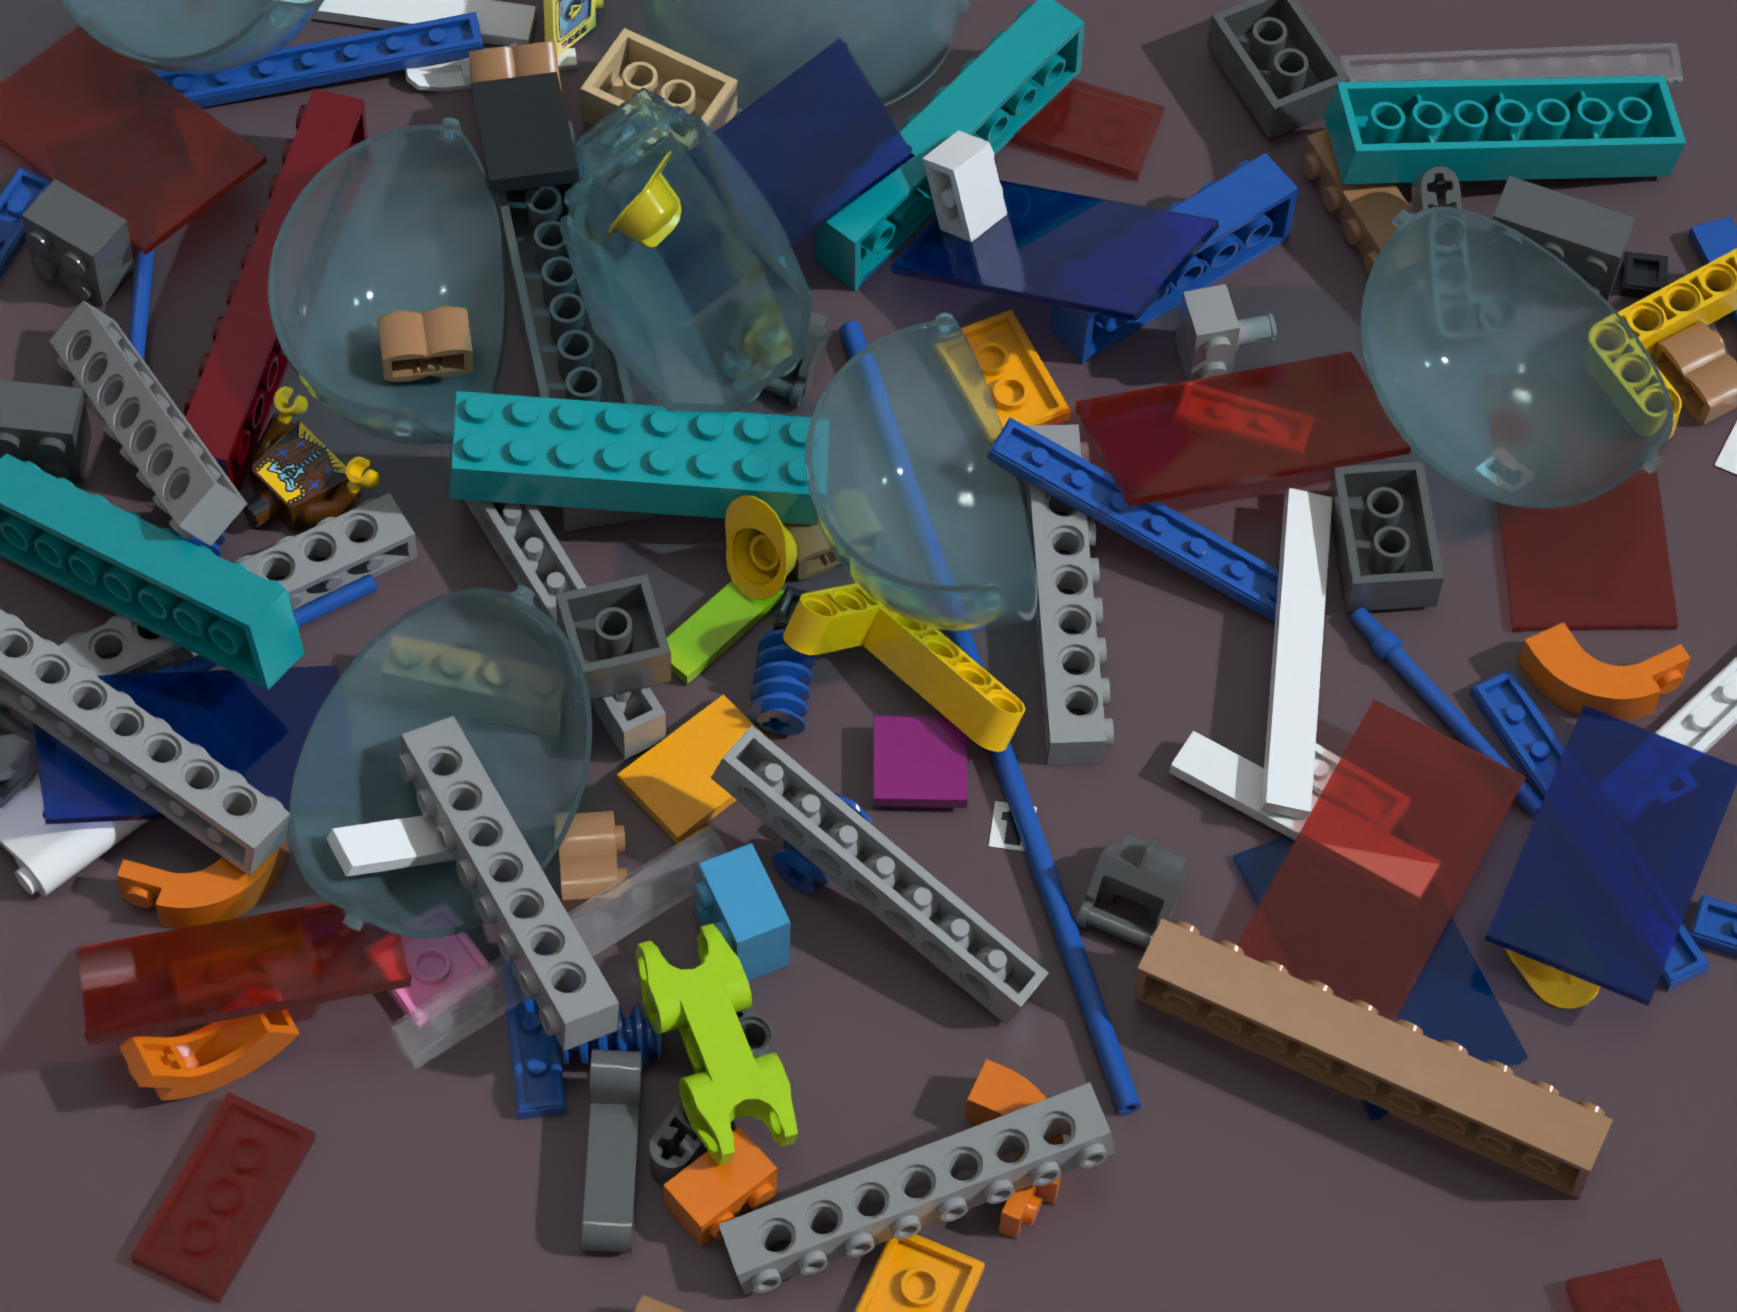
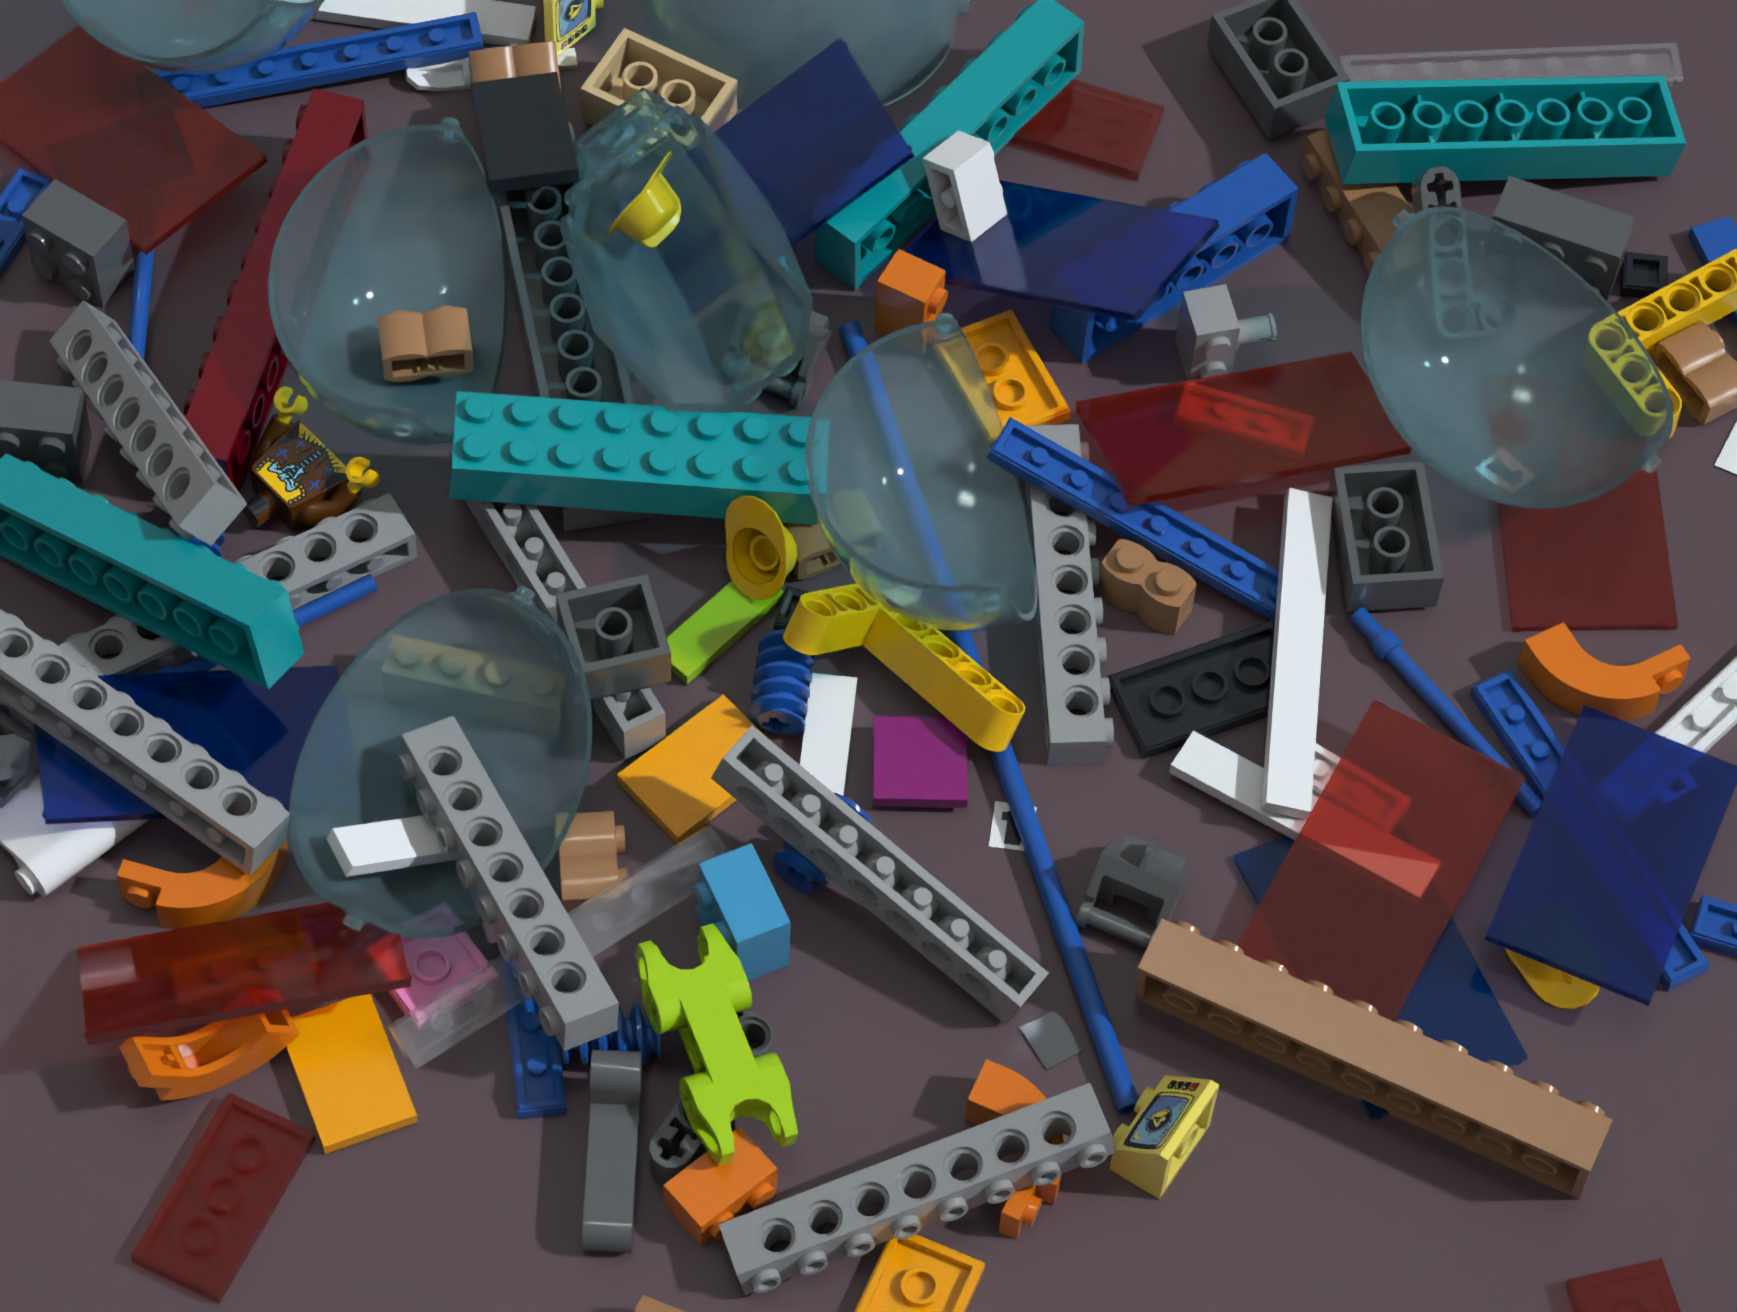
(349, 1073): none -> light orange tile
(829, 729): none -> white tile
(908, 293): none -> orange brick
(1051, 1039): none -> dark grey sticker
(1141, 584): none -> medium nougat brick
(1163, 1132): none -> light yellow slope
(1196, 690): none -> black tile

